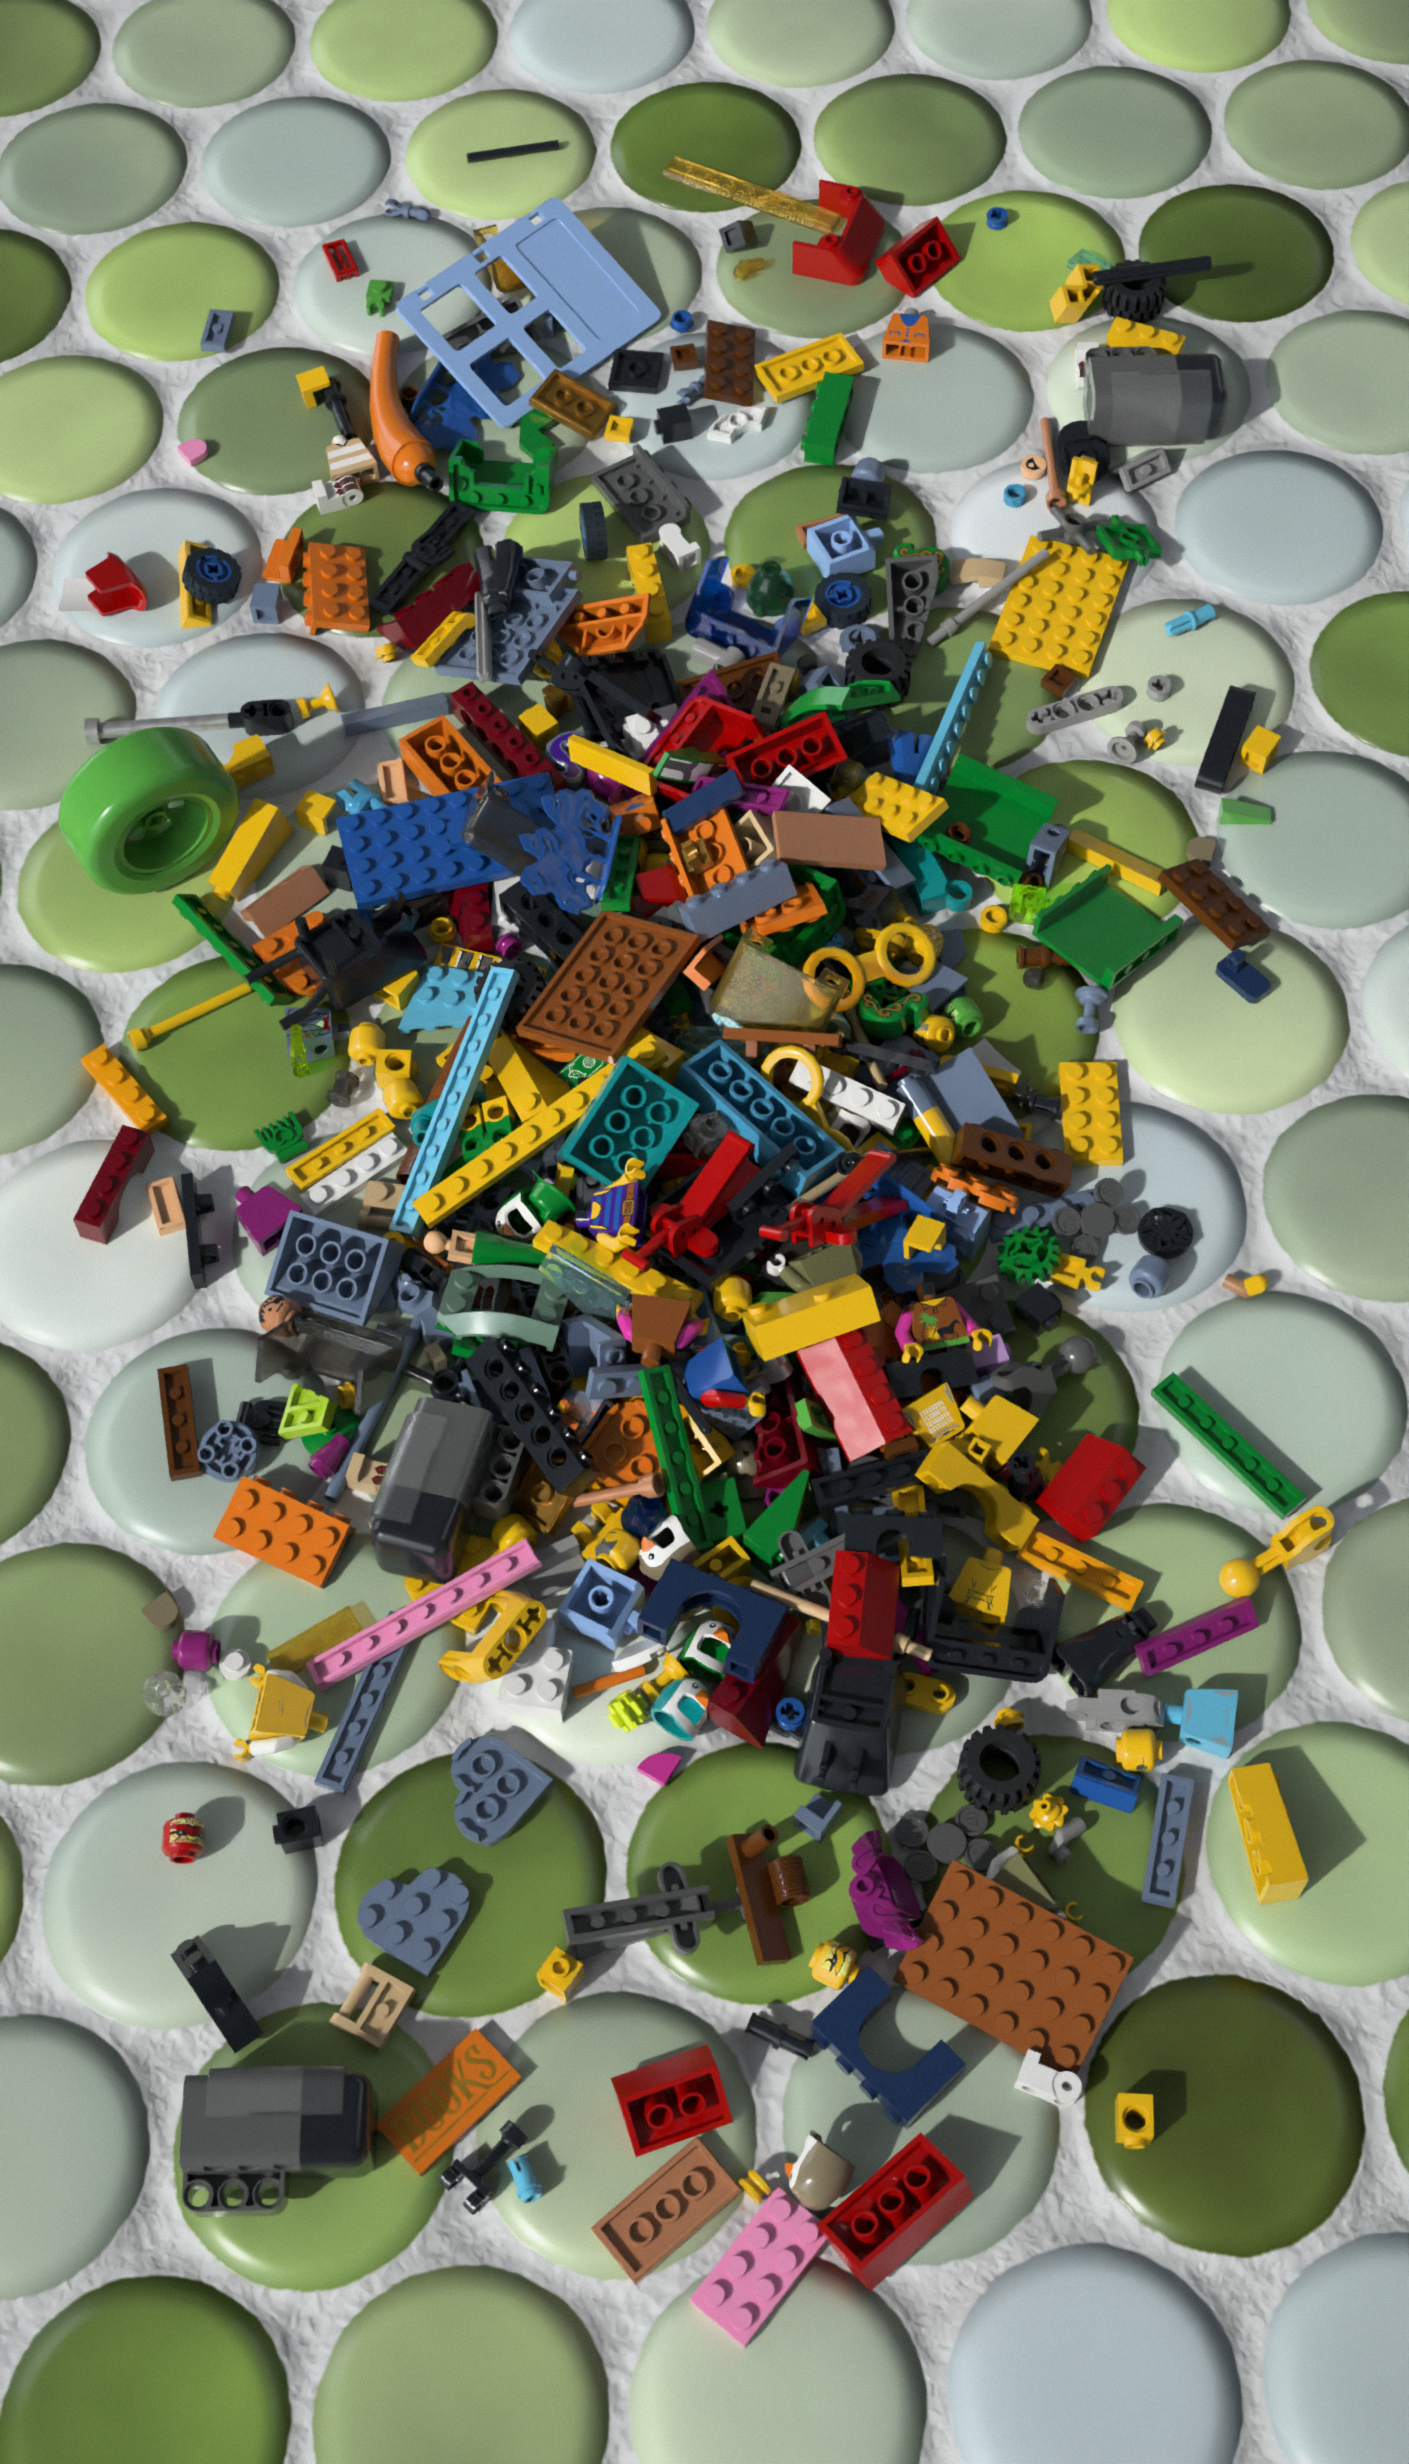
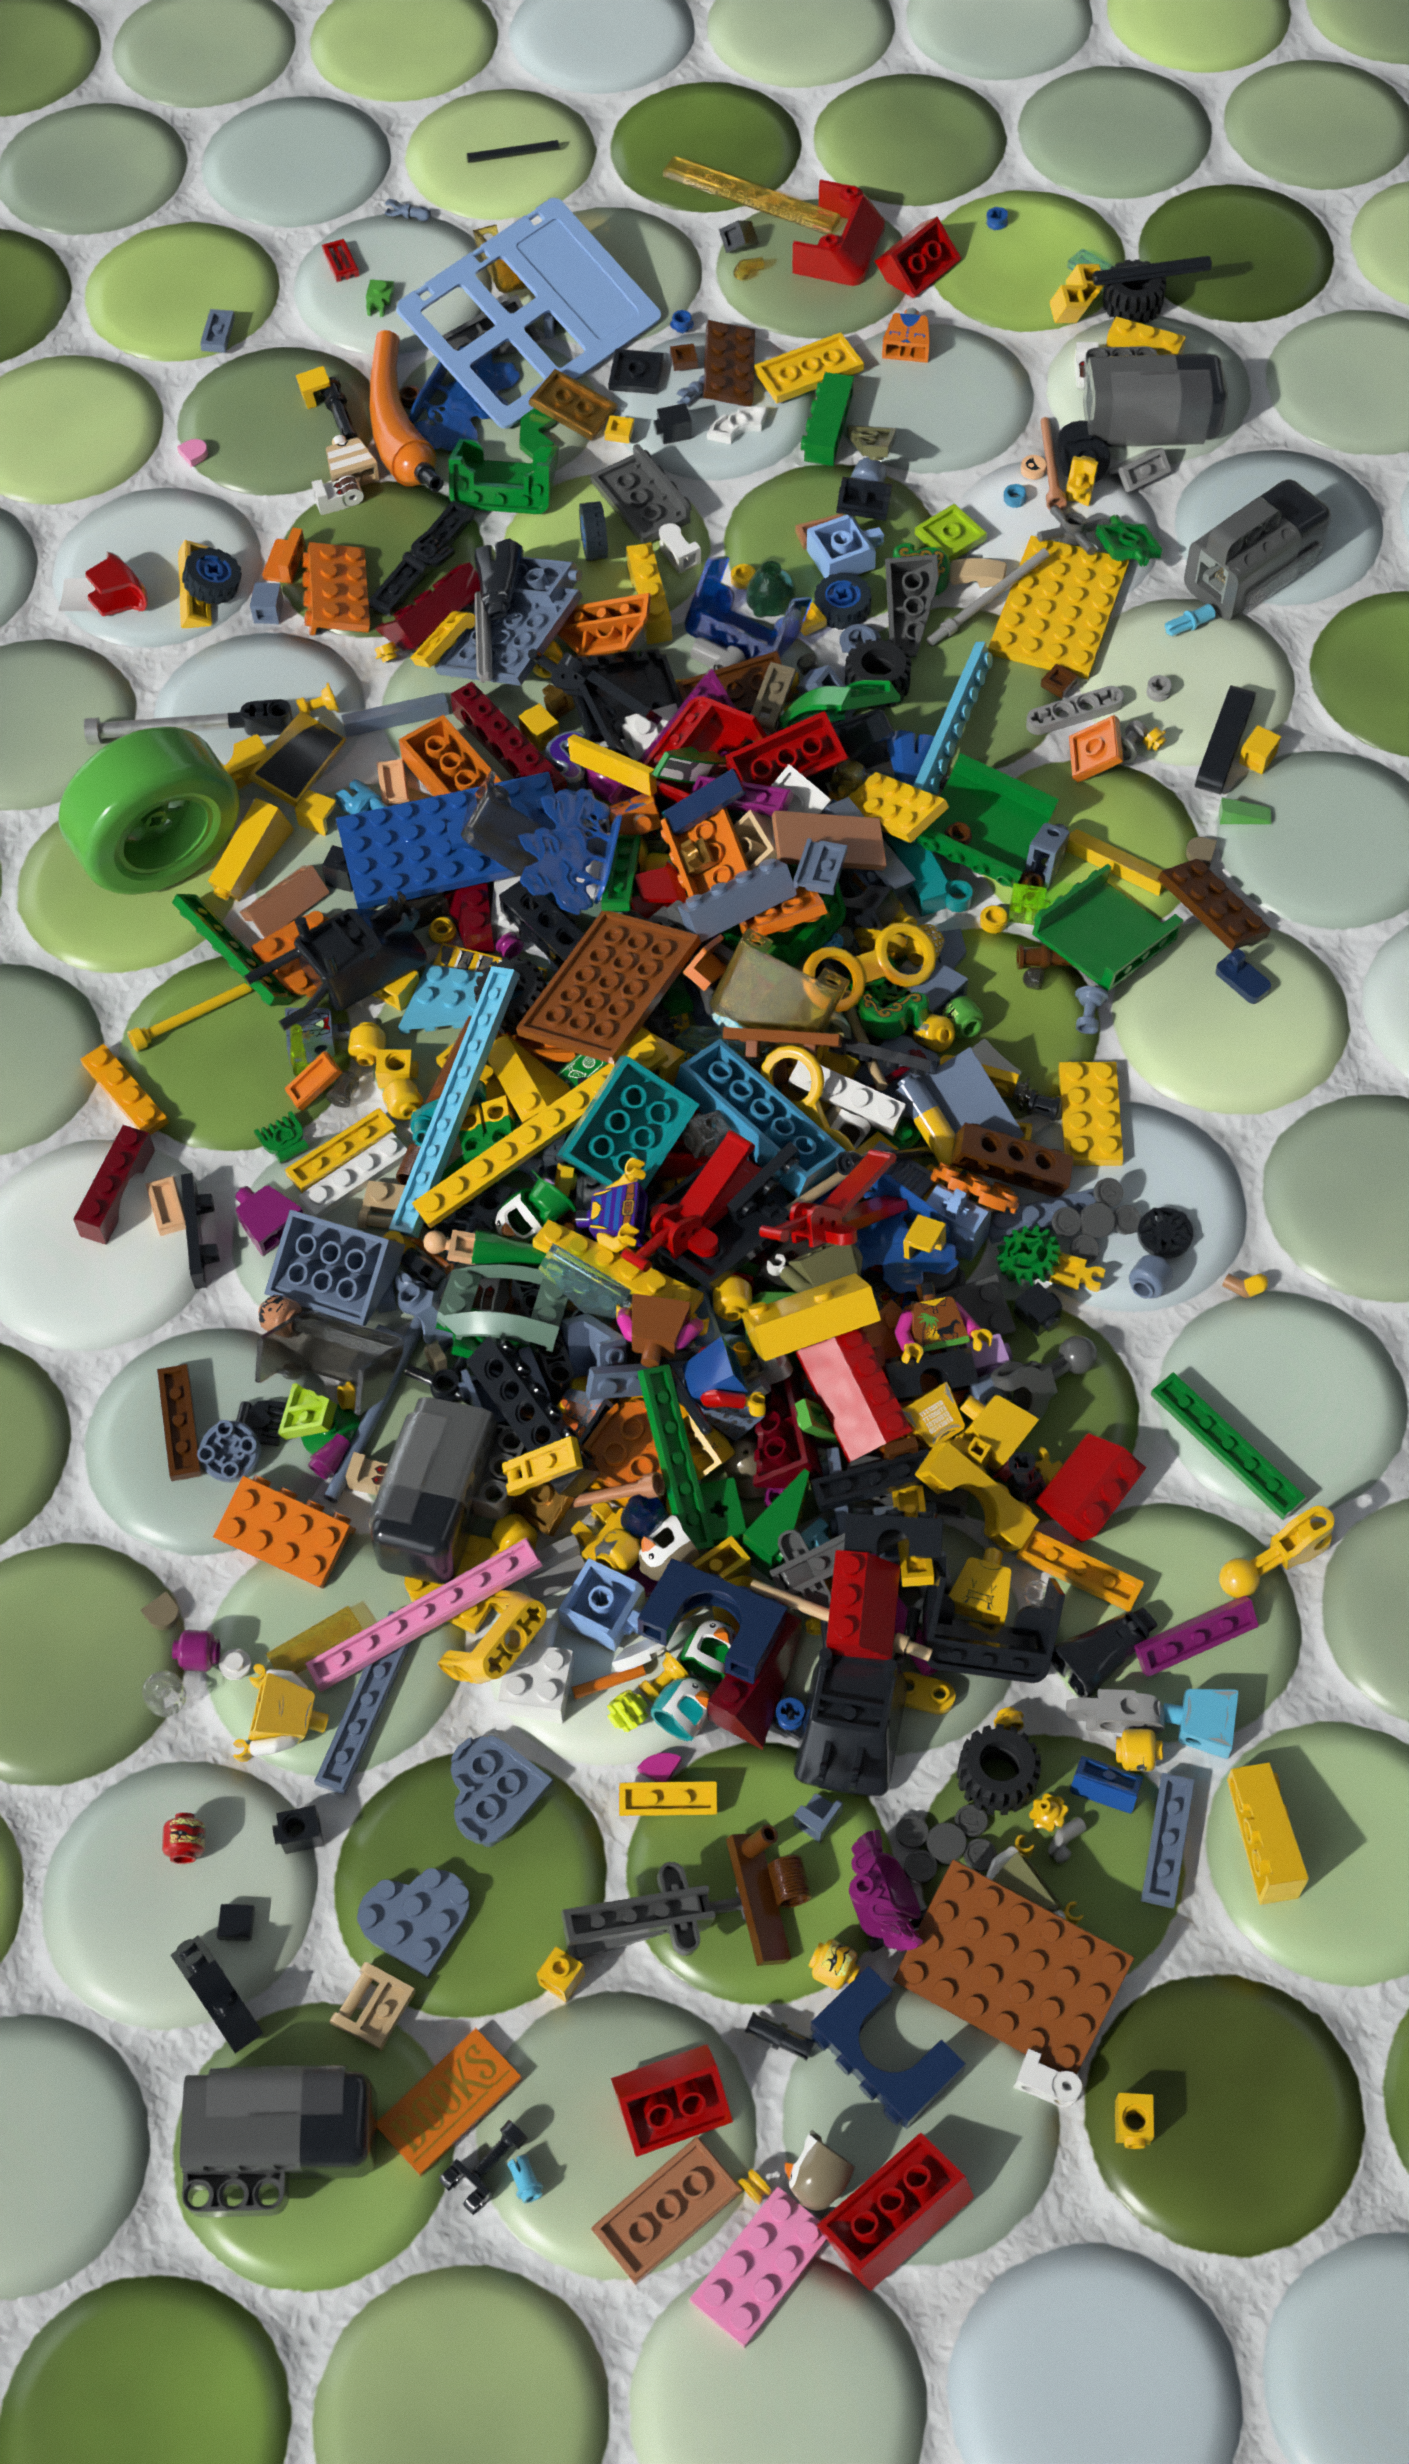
(236, 1922): none -> black tile
(297, 758): none -> black slope
(313, 1080): none -> orange tile
(542, 1465): none -> yellow plate
(667, 1798): none -> yellow plate
(820, 866): none -> sand blue plate
(872, 441): none -> olive wing
(951, 532): none -> lime plate
(1096, 748): none -> orange tile
(1258, 549): none -> dark grey piece

